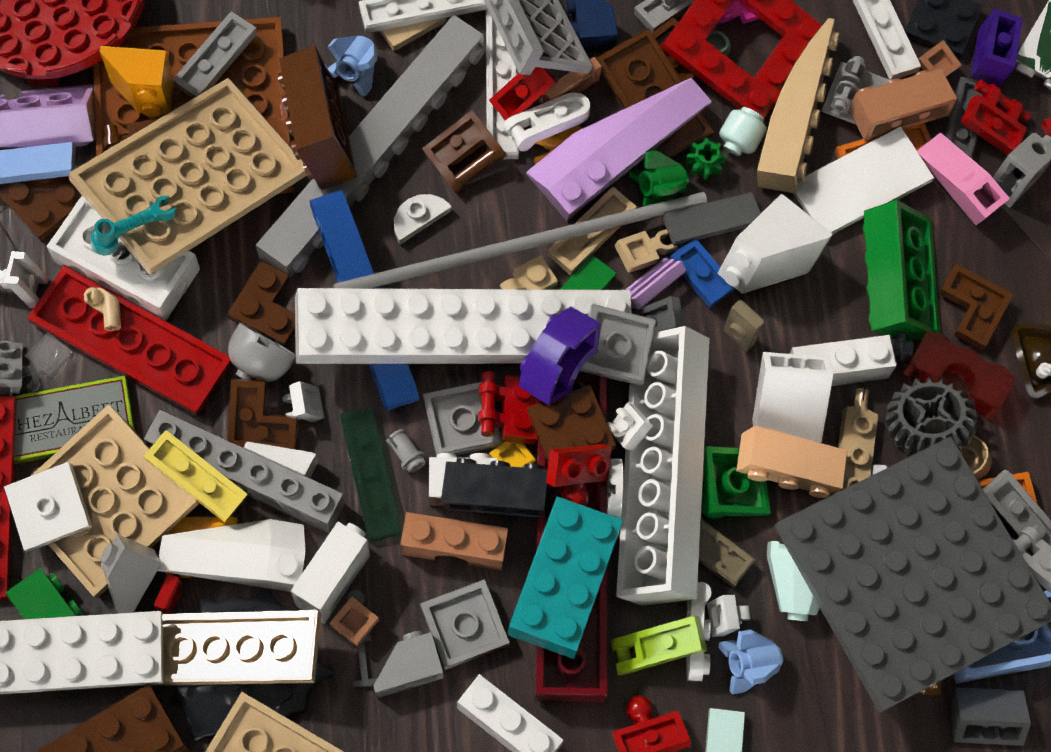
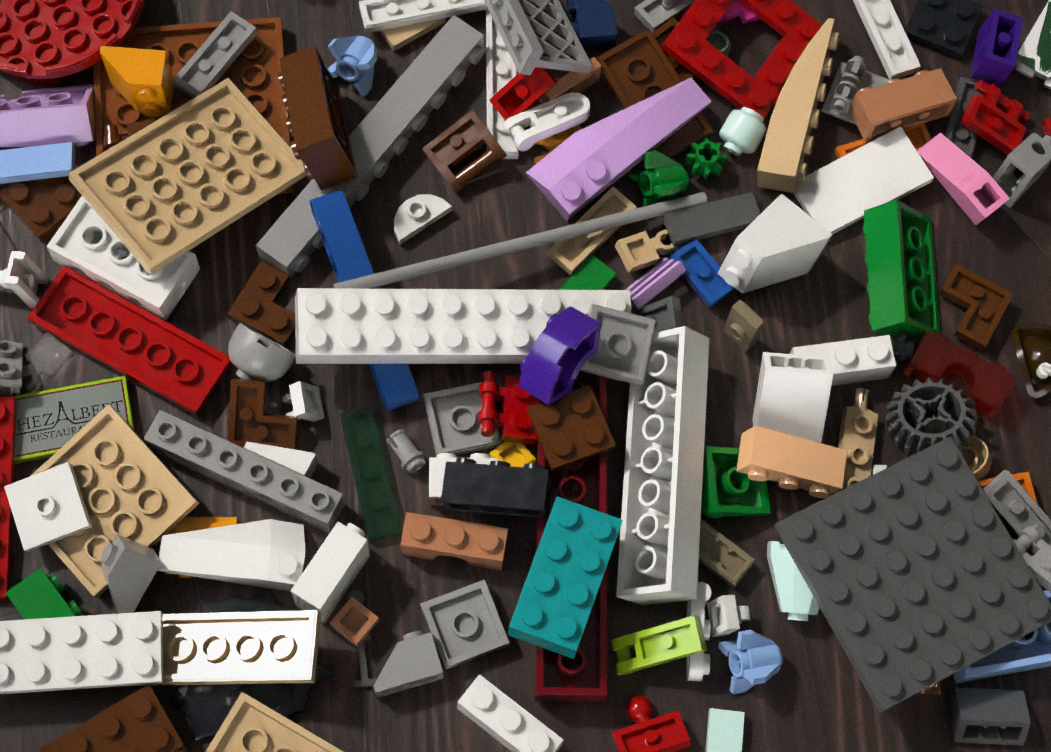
(106, 233): teal brick -> none
(107, 305): tan arm -> none
(169, 594): red tile -> none
(195, 476): light yellow plate -> none
(532, 276): tan plate -> none
(578, 466): red plate -> none
(615, 488): white tile -> none
(629, 426): white tile -> none
(939, 57): nougat plate -> none

